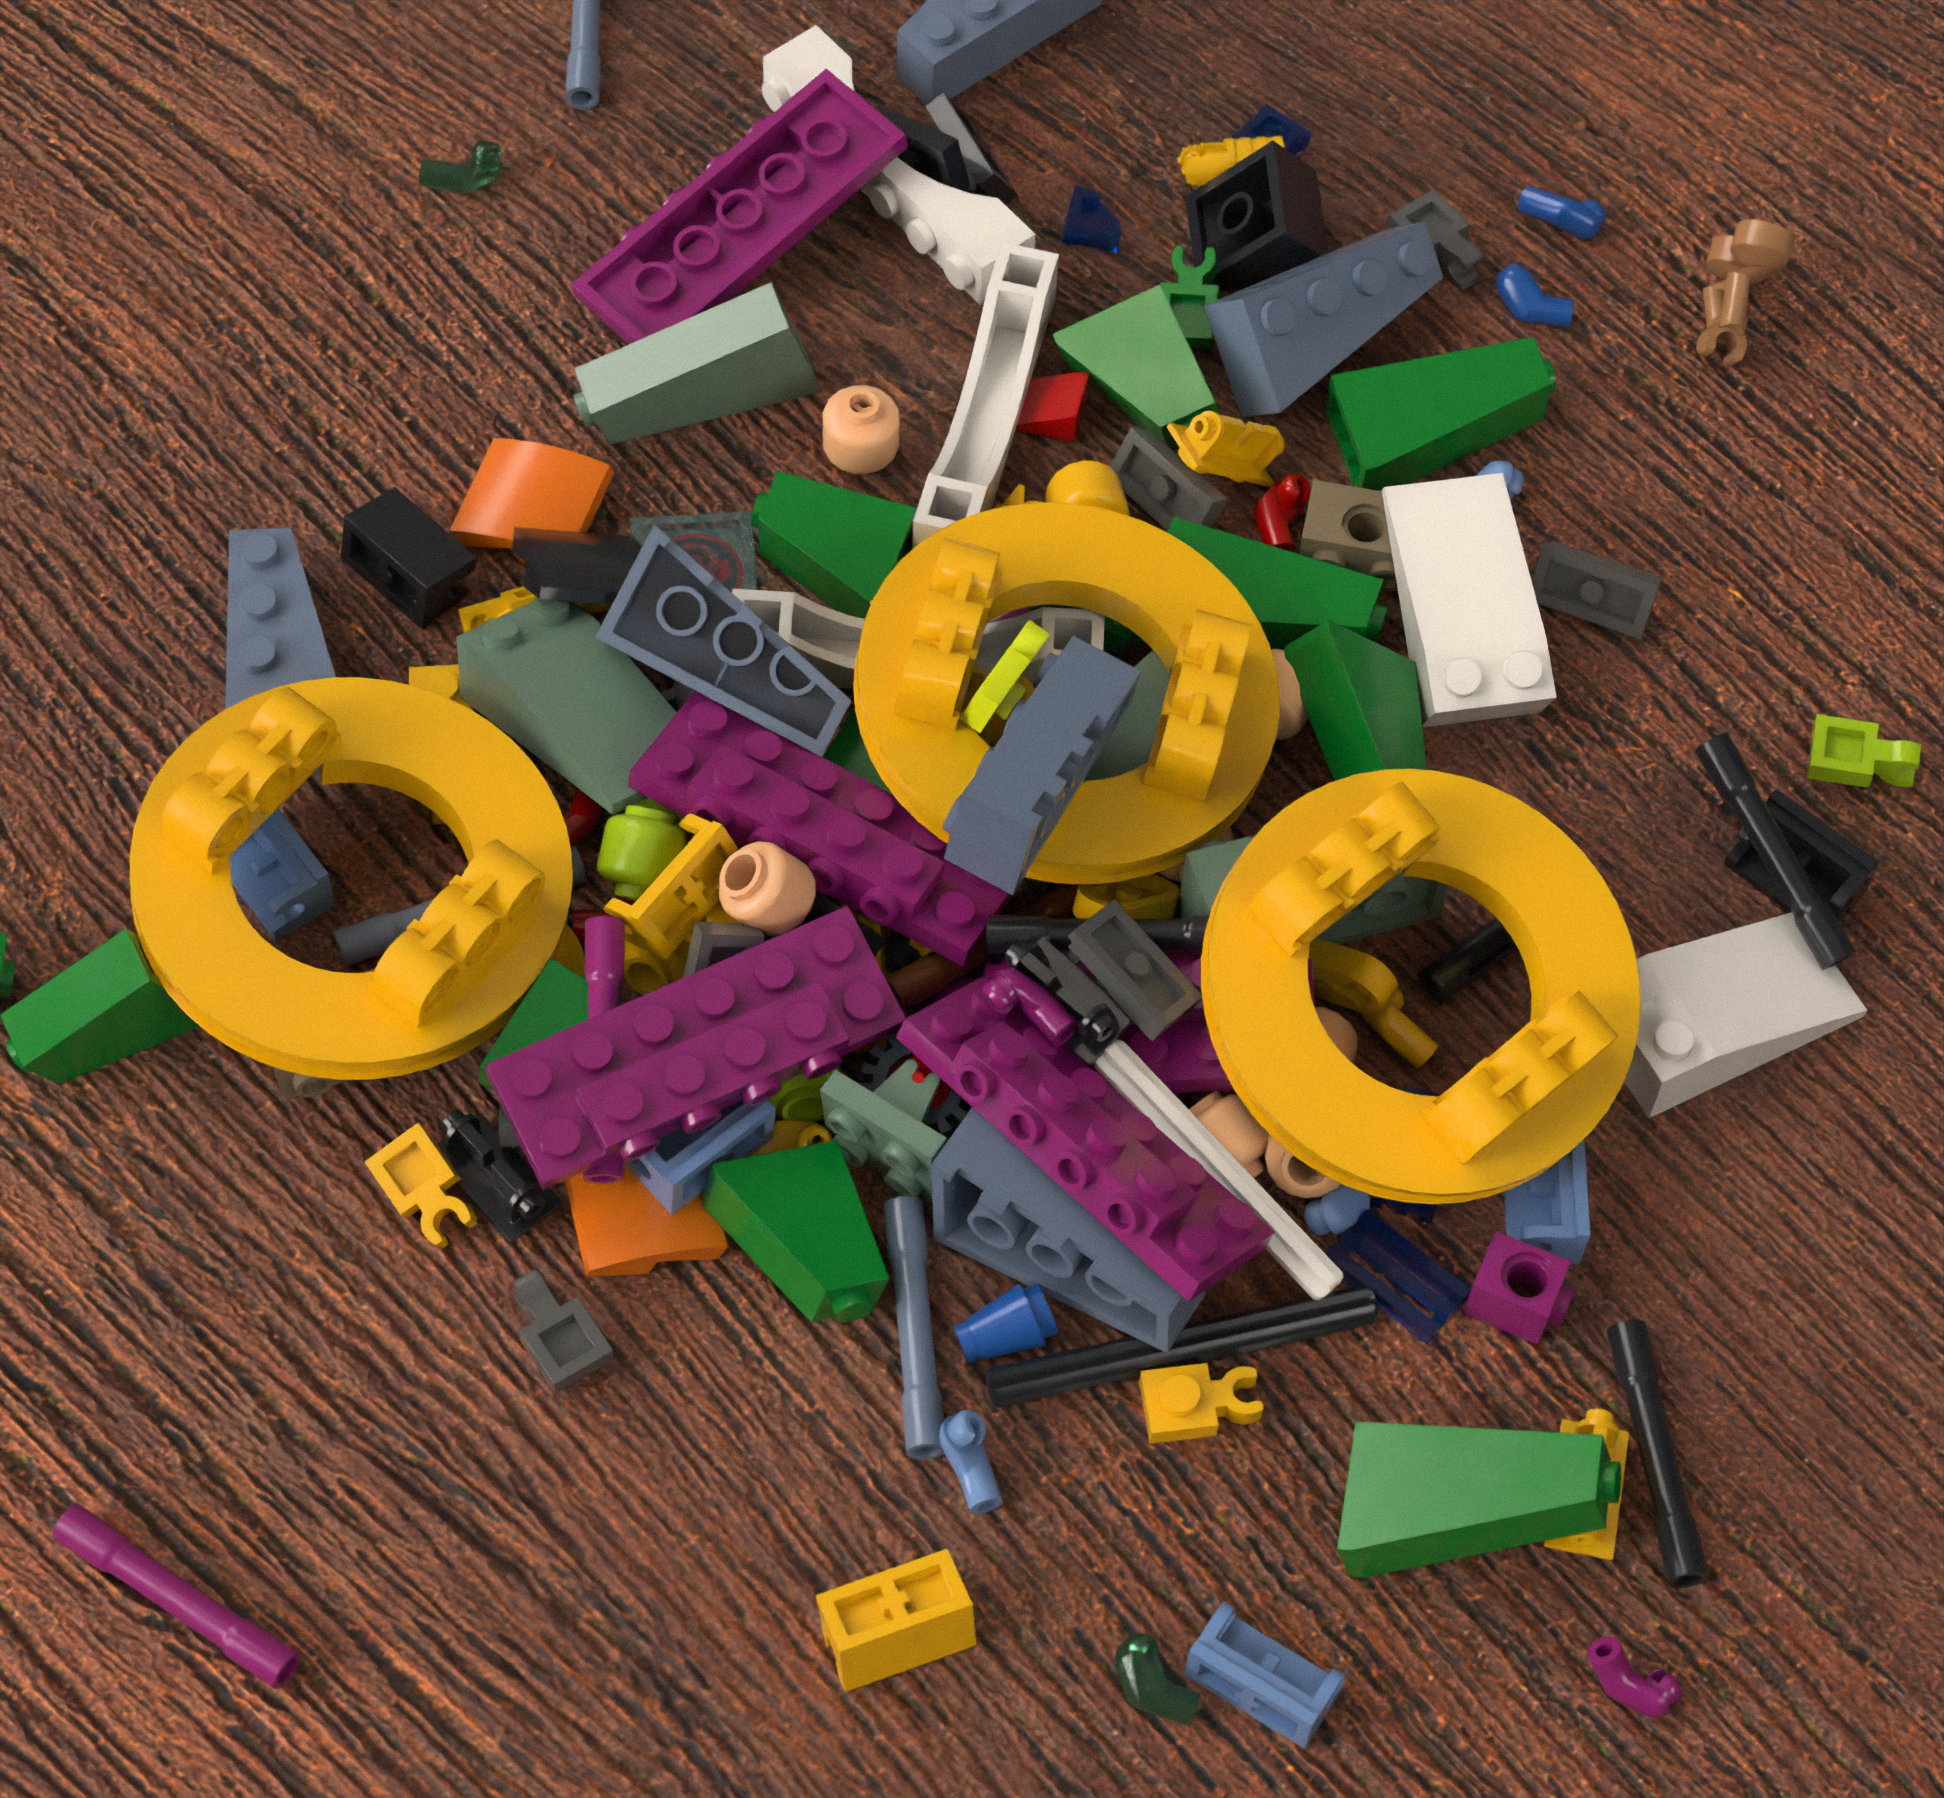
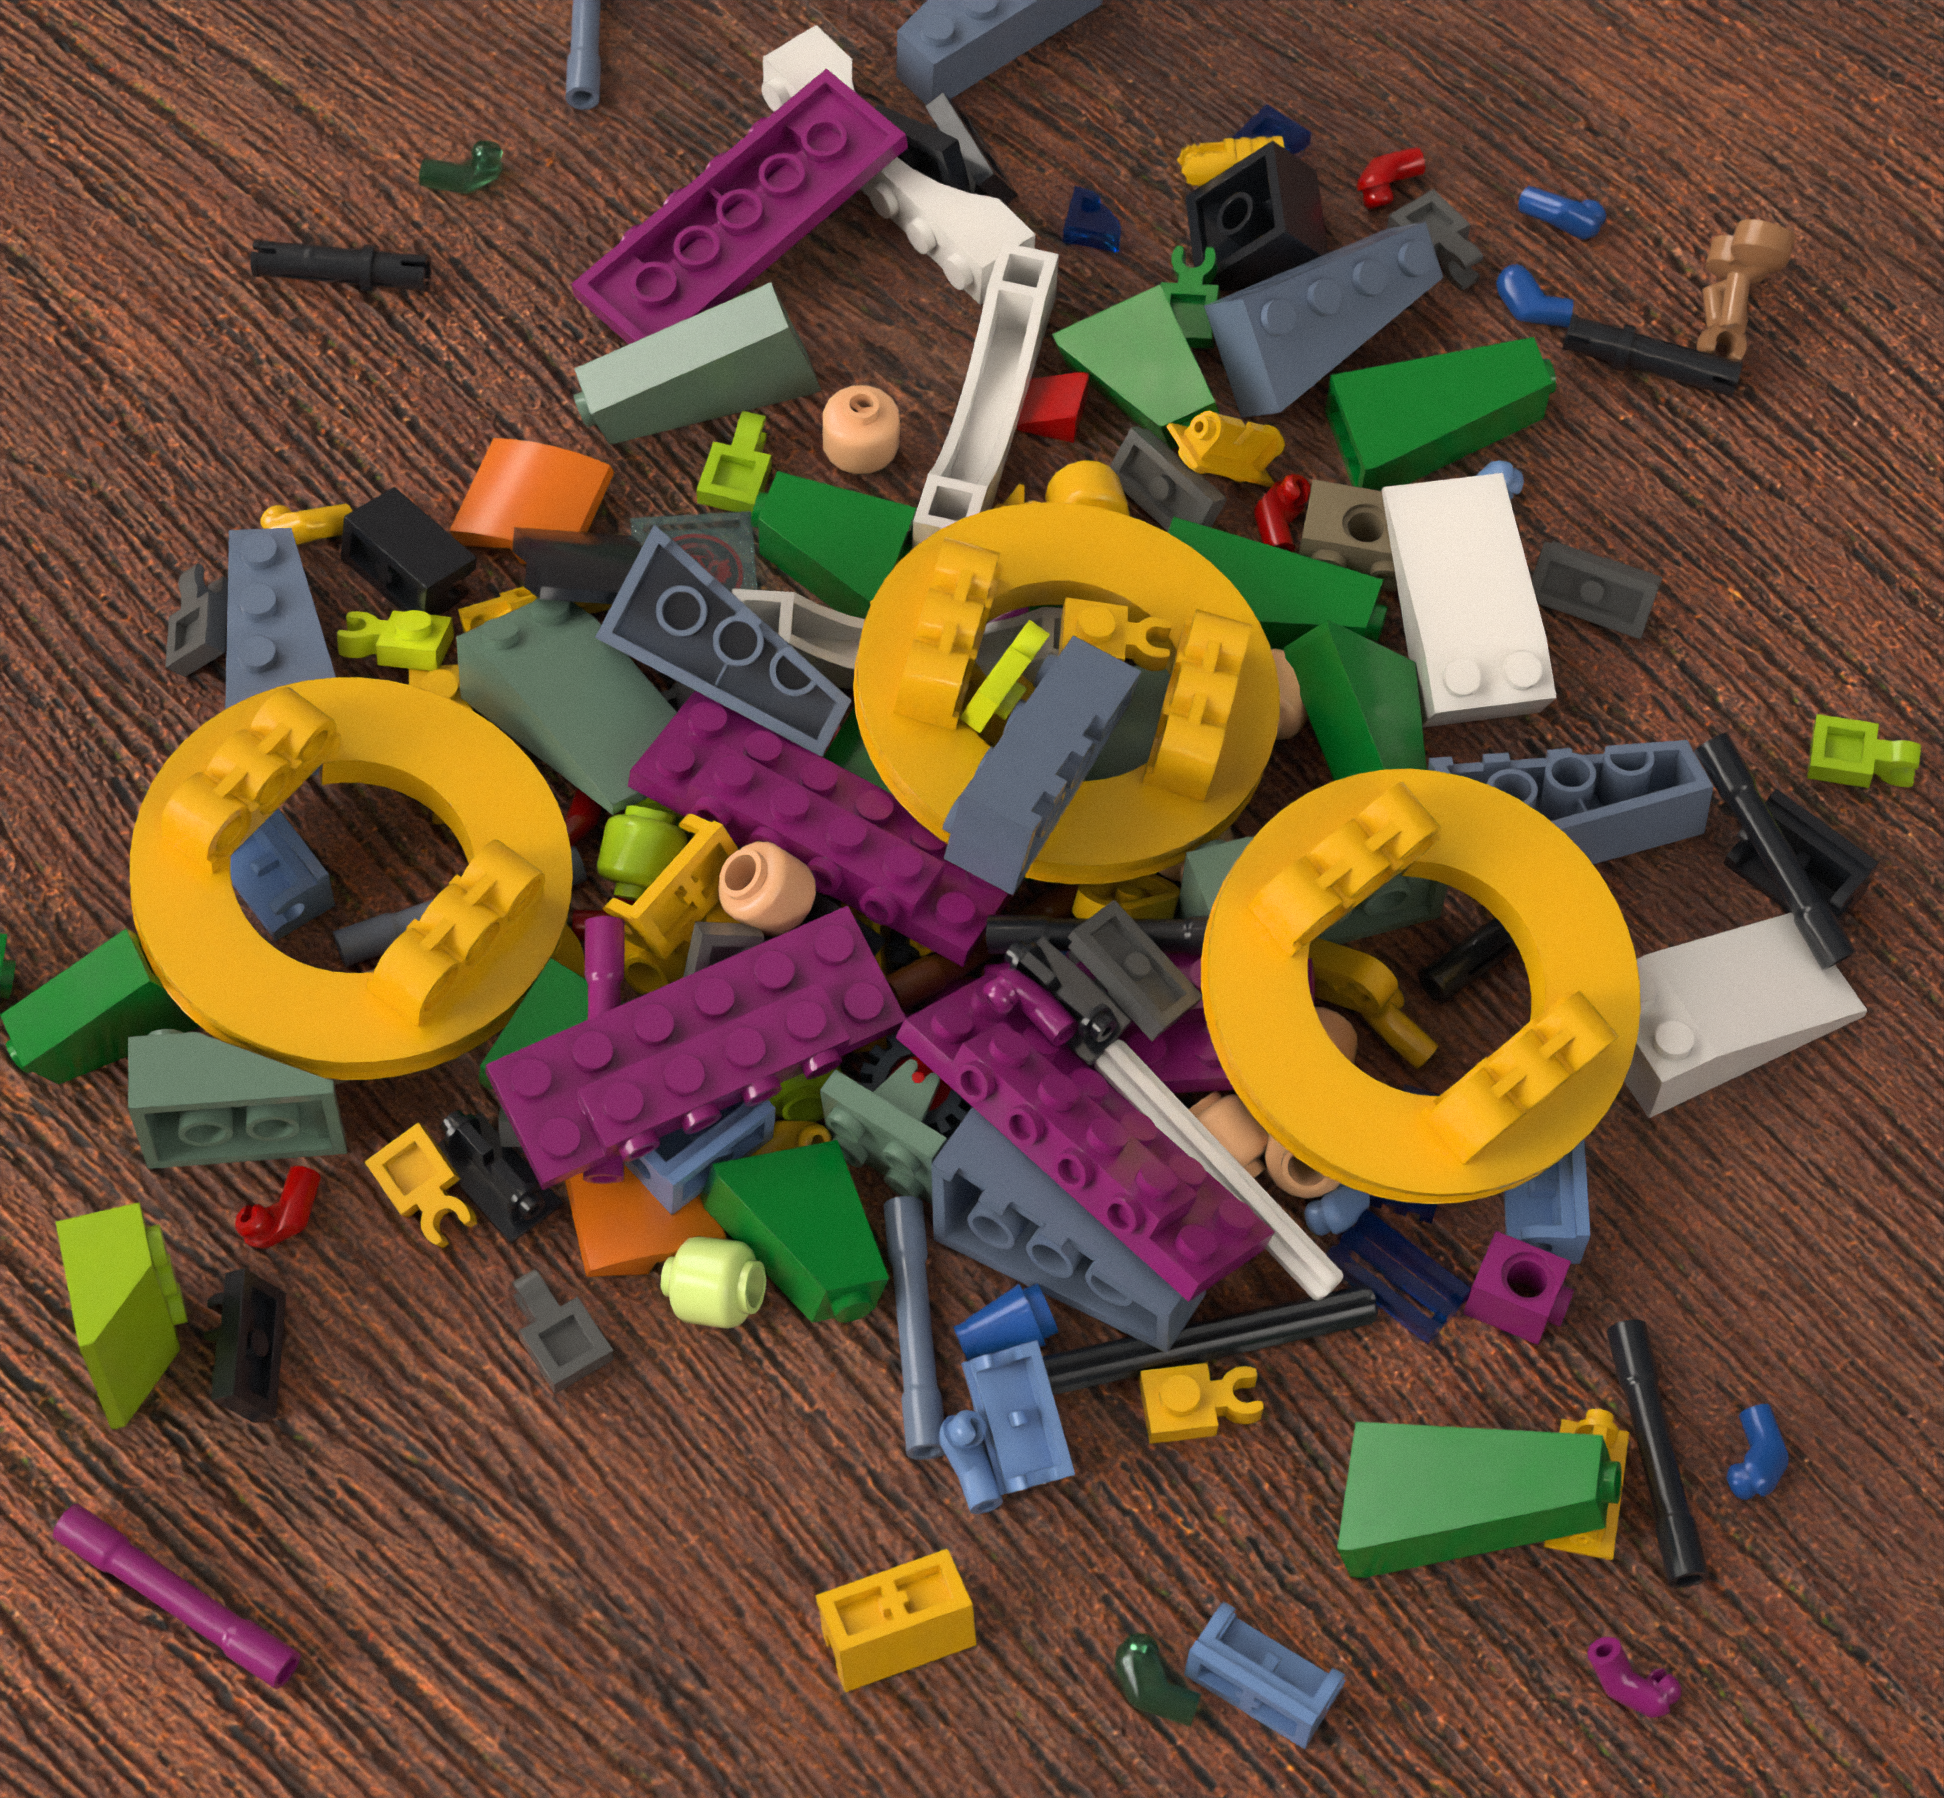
(121, 1304): none -> lime slope
(199, 628): none -> dark grey plate
(223, 1104): none -> sand green slope
(247, 1345): none -> black plate
(271, 1225): none -> red arm
(307, 524): none -> yellow arm
(360, 267): none -> black pin
(403, 641): none -> neon yellow plate
(714, 1282): none -> yellowish green head
(737, 471): none -> lime plate
(1019, 1416): none -> medium blue hinge
(1108, 630): none -> yellow plate
(1385, 170): none -> red arm
(1605, 801): none -> sand blue wedge
(1652, 355): none -> black pin
(1765, 1459): none -> blue arm

